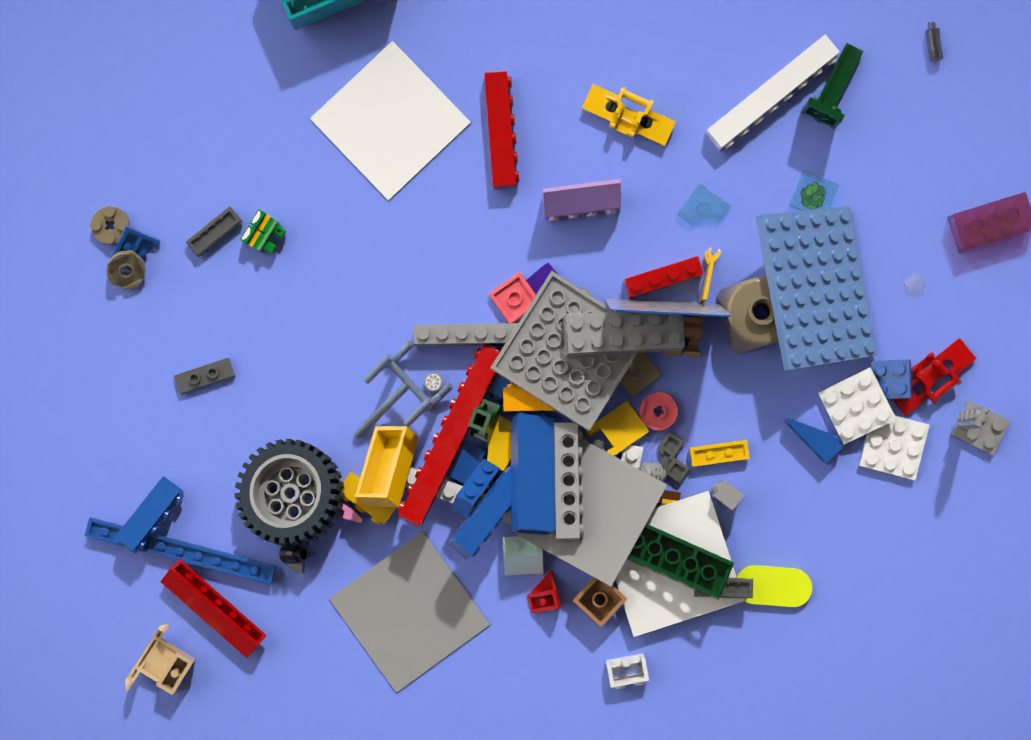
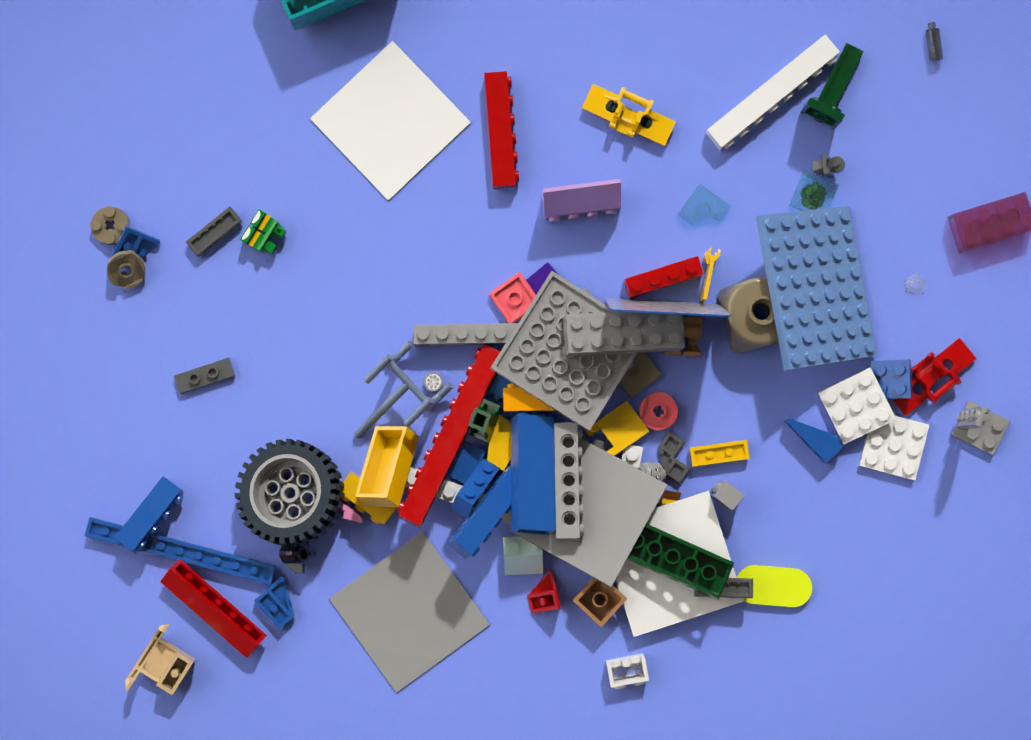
(276, 603): none -> blue wing
(828, 165): none -> dark grey hips

